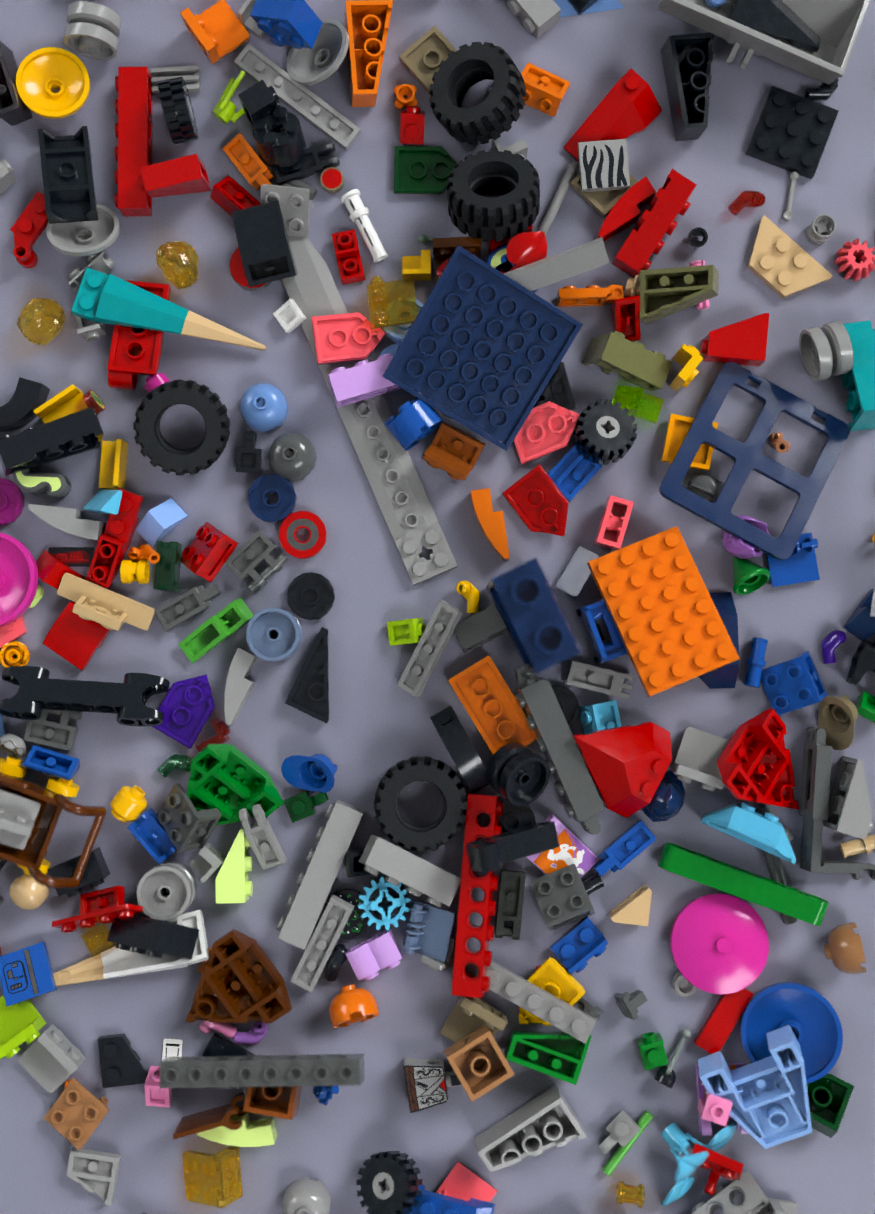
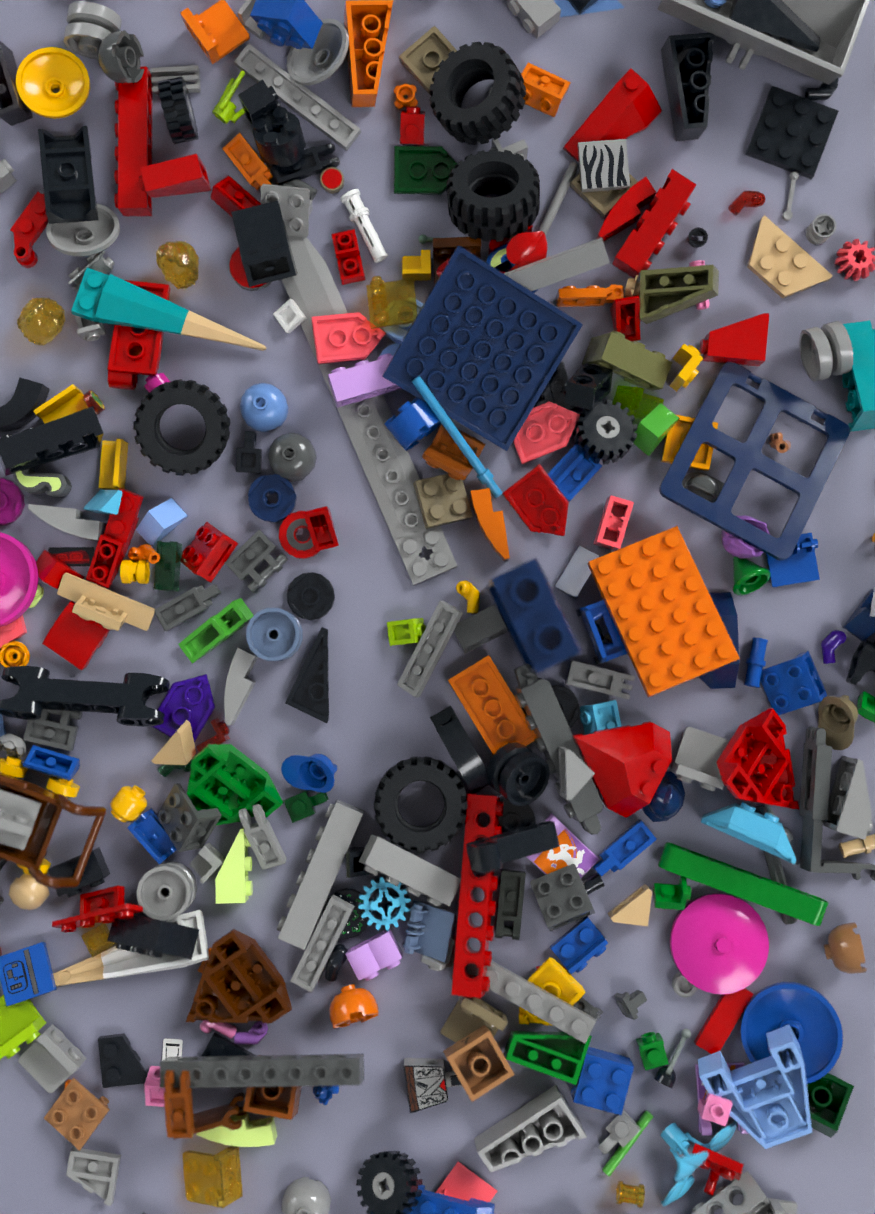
(120, 57): none -> dark grey cylinder
(178, 1106): none -> dark orange hinge
(179, 748): none -> tan slope
(321, 528): none -> red slope
(442, 500): none -> dark tan plate
(484, 475): none -> dark azure bar
(572, 773): none -> light grey slope
(588, 386): none -> black brick
(603, 1081): none -> blue brick
(654, 428): none -> bright green slope
(671, 896): none -> green bracket

